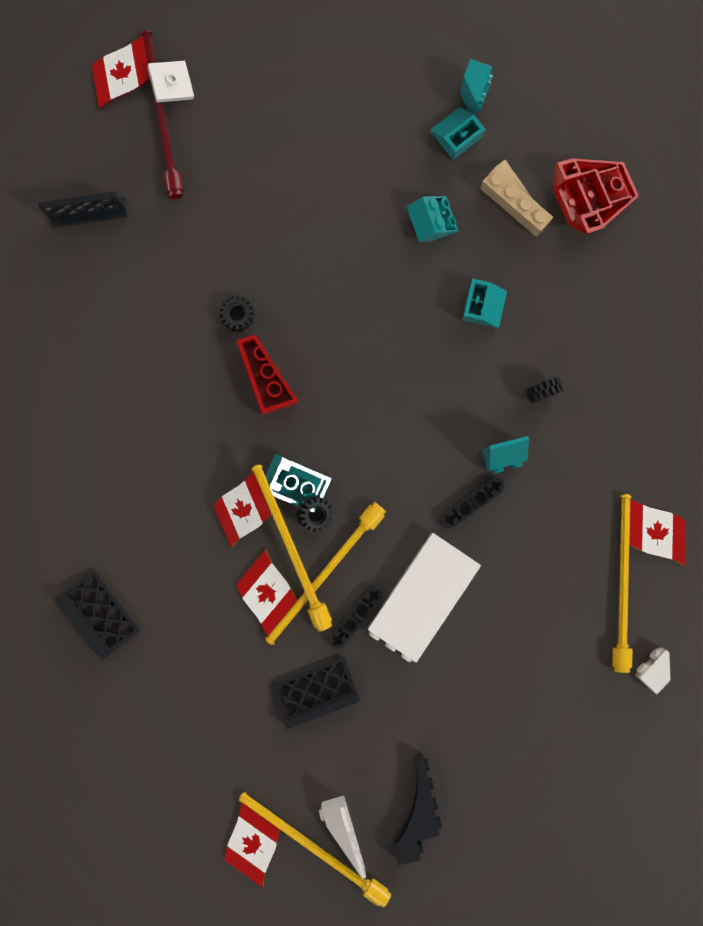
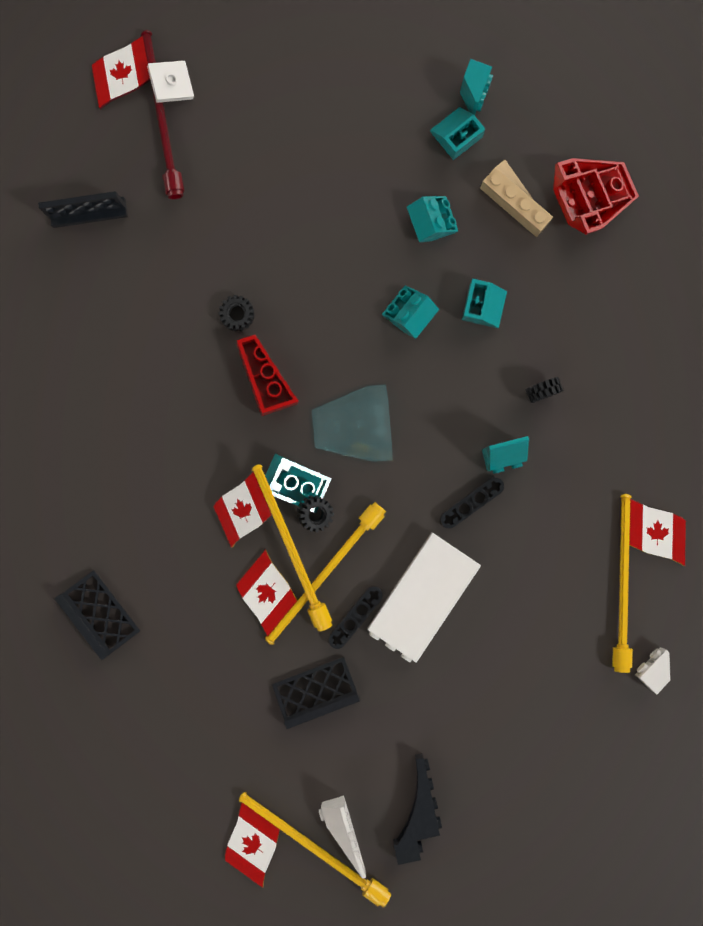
(355, 425): none -> clear light blue wedge
(410, 311): none -> teal slope

